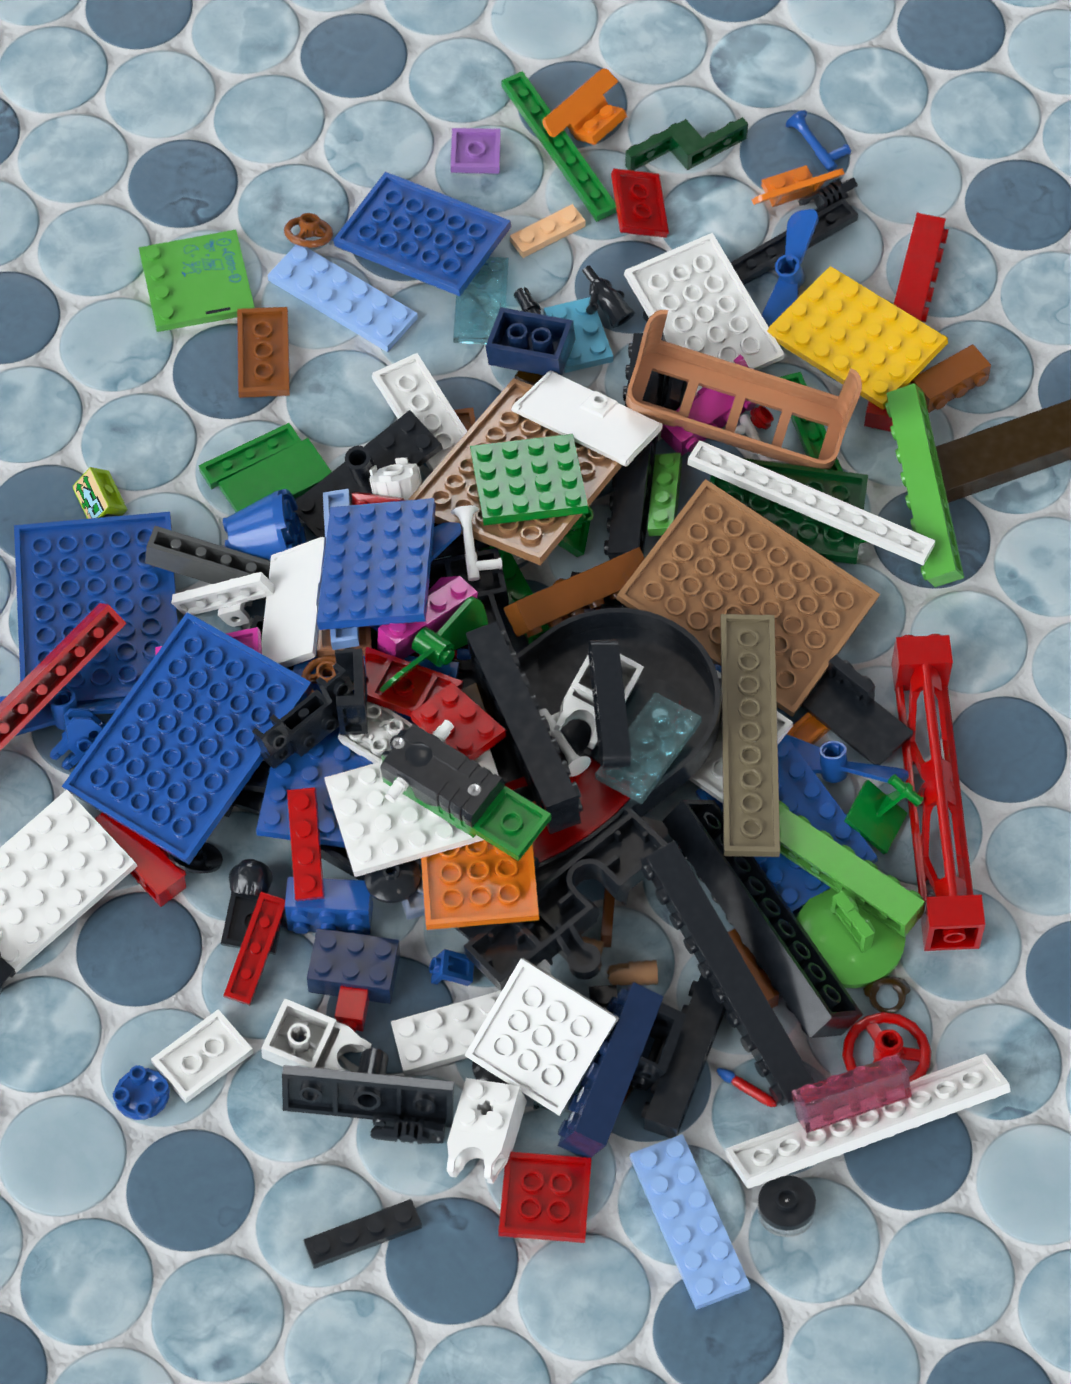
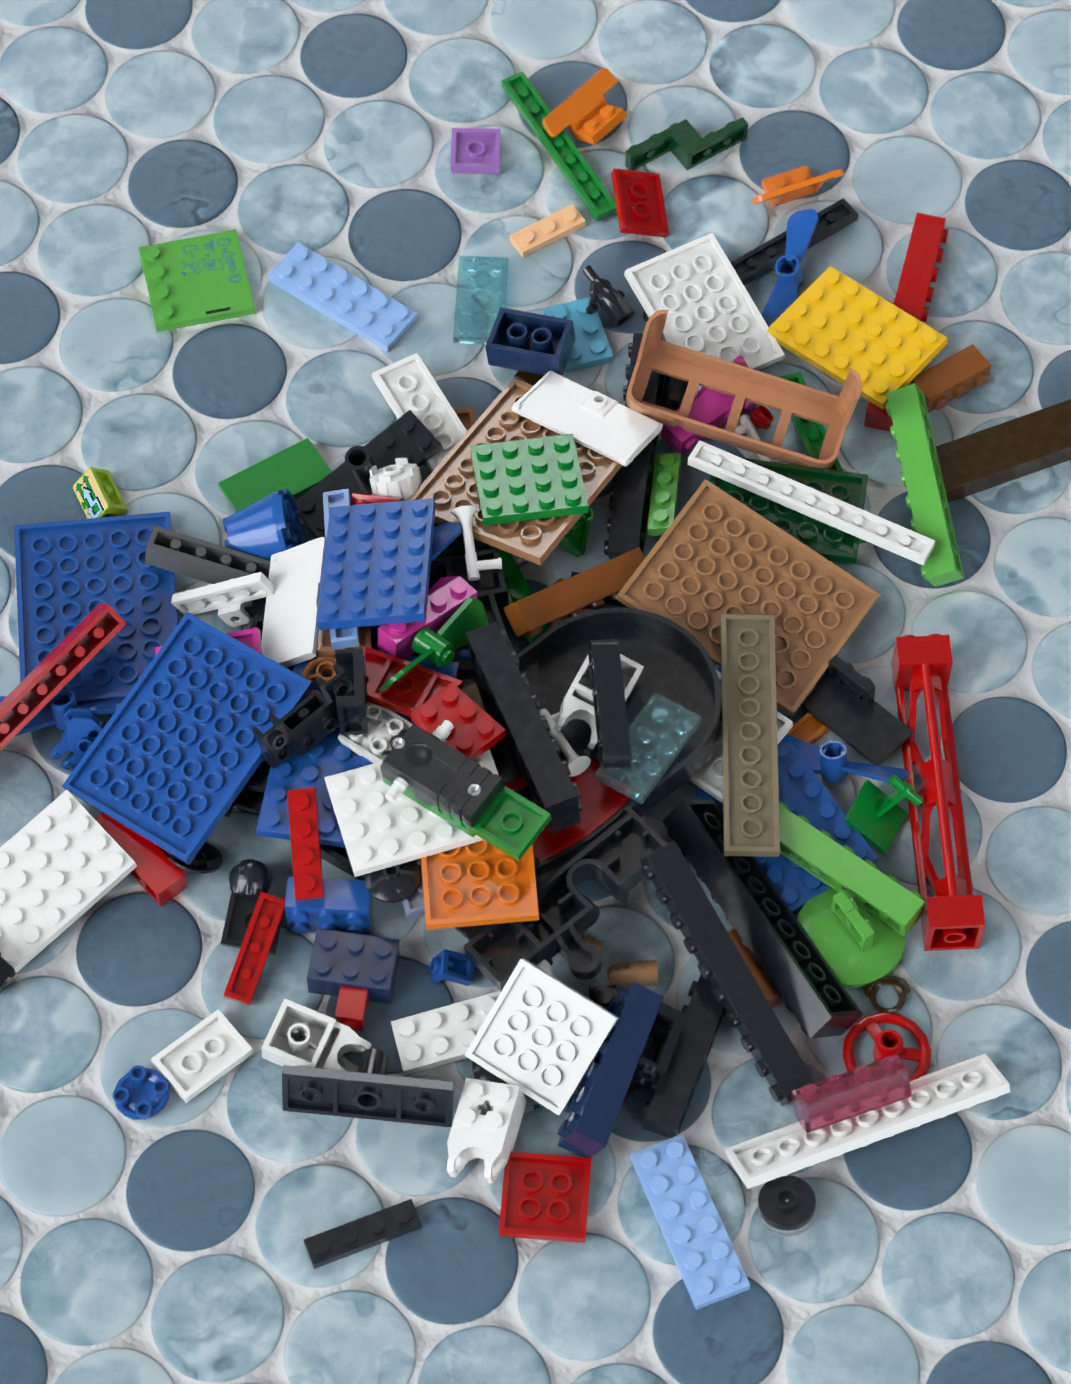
(248, 454): green plate -> none
(263, 352): dark orange plate -> none
(310, 226): dark orange piece -> none
(407, 1130): black hinge -> none
(422, 233): blue plate -> none
(526, 301): black pin -> none
(607, 919): reddish brown tile -> none
(748, 1088): red piece -> none
(827, 159): blue piece -> none
(829, 194): black hinge -> none

